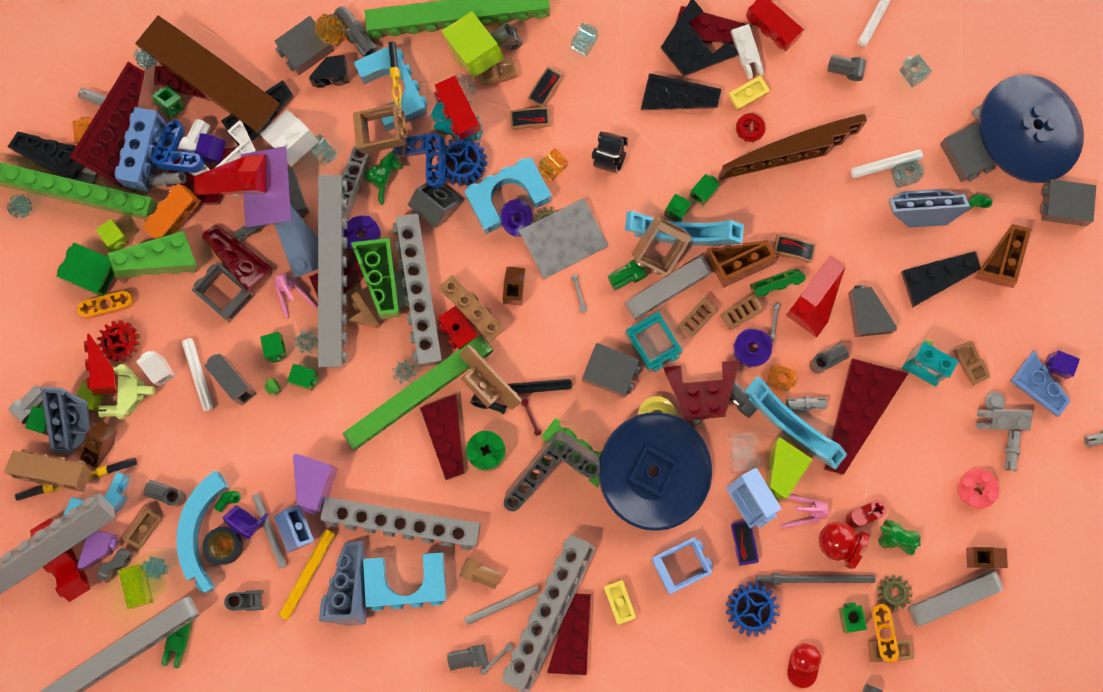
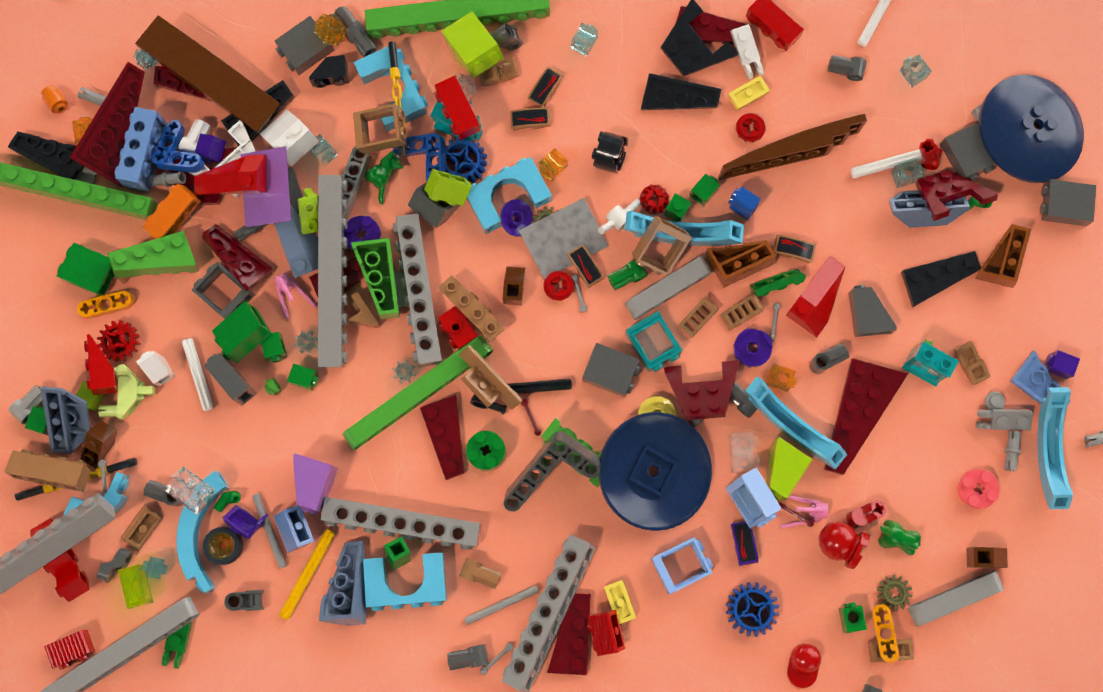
(19, 206): clear light blue gear -> none
(54, 99): none -> orange brick
(70, 648): none -> red brick
(96, 548): medium lavender slope -> none
(102, 463): none -> light grey hinge
(112, 235): lime brick -> none
(168, 101): green brick -> none
(189, 490): none -> clear brick
(241, 332): none -> green brick
(308, 211): none -> lime bracket
(397, 553): none -> green brick
(447, 188): none -> lime brick
(554, 278): none -> red gear
(585, 266): none -> black slope
(606, 633): none -> red brick
(617, 217): none -> white piece
(651, 206): none -> red gear
(743, 202): none -> blue brick
(777, 579): dark grey bar -> none
(806, 403): light grey pin -> none
(810, 522): none -> dark red hinge
(930, 154): none -> red piece
(947, 187): none -> dark red wing
(1050, 448): none -> medium azure arch

